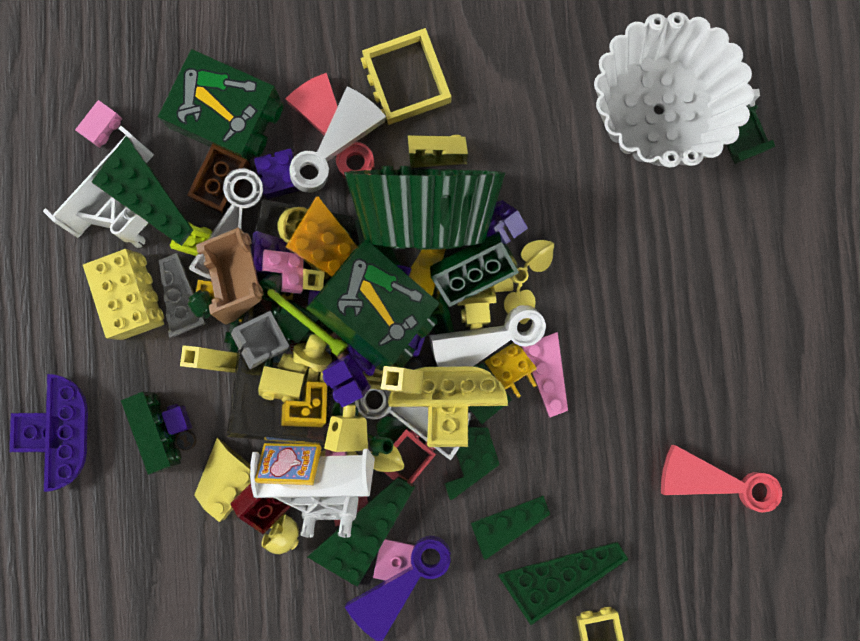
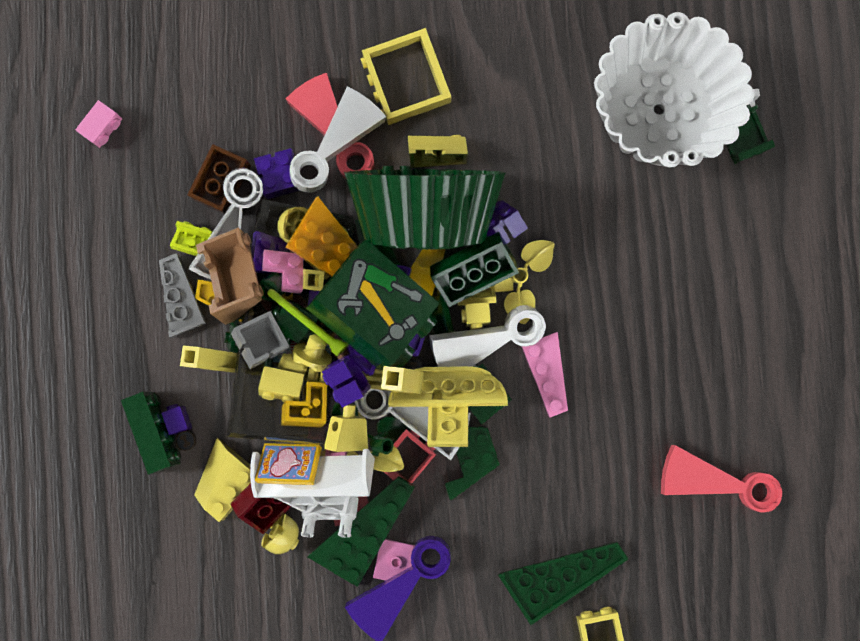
(57, 432): dark purple plate -> none
(94, 206): white piece -> none
(123, 294): light yellow brick -> none
(136, 187): dark green wing -> none
(199, 303): dark green head -> none
(221, 106): dark green brick -> none
(506, 525): dark green wing -> none
(510, 366): yellow plate -> none

